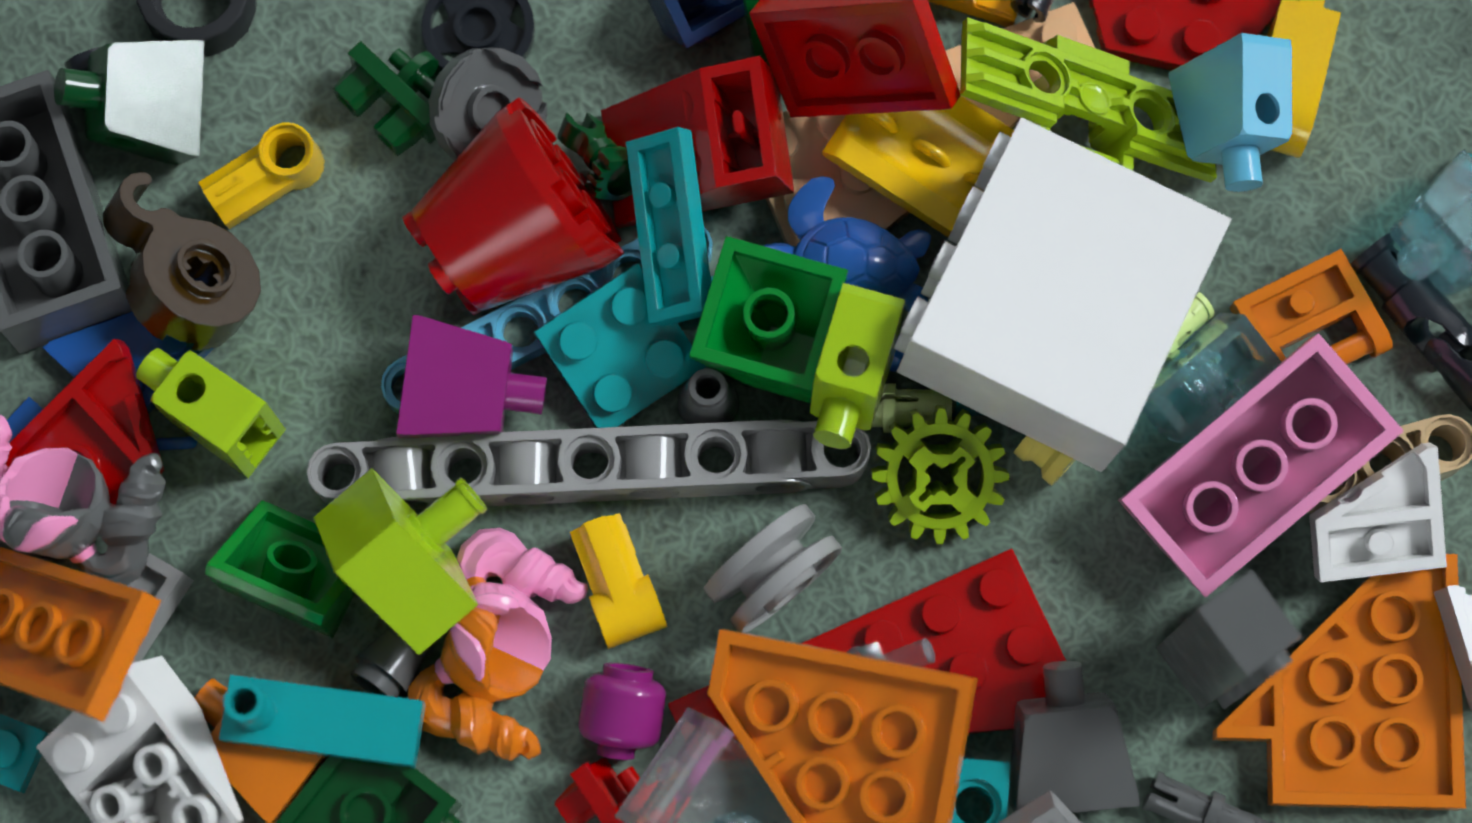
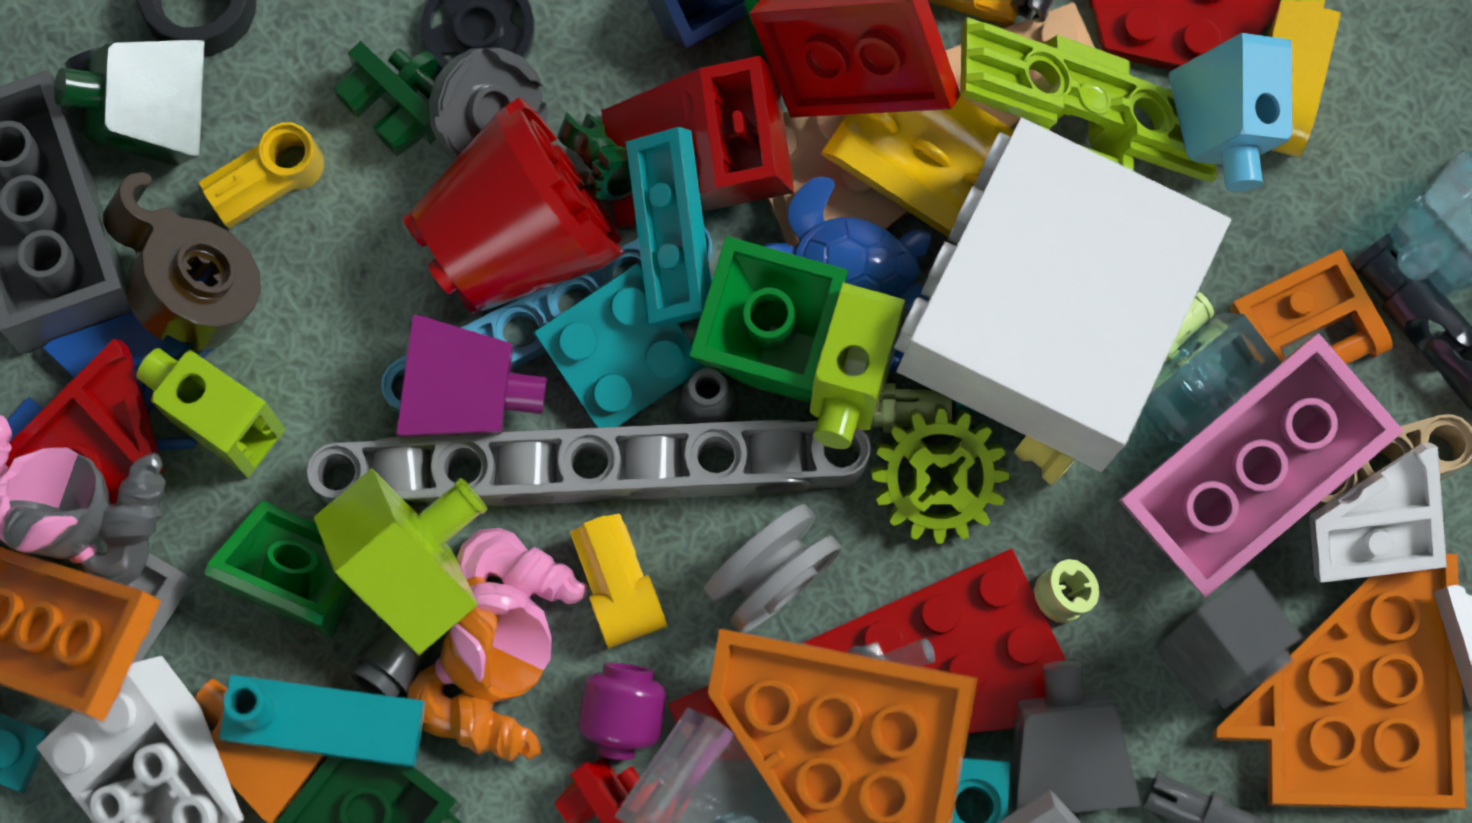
(1083, 586): none -> yellowish green bush

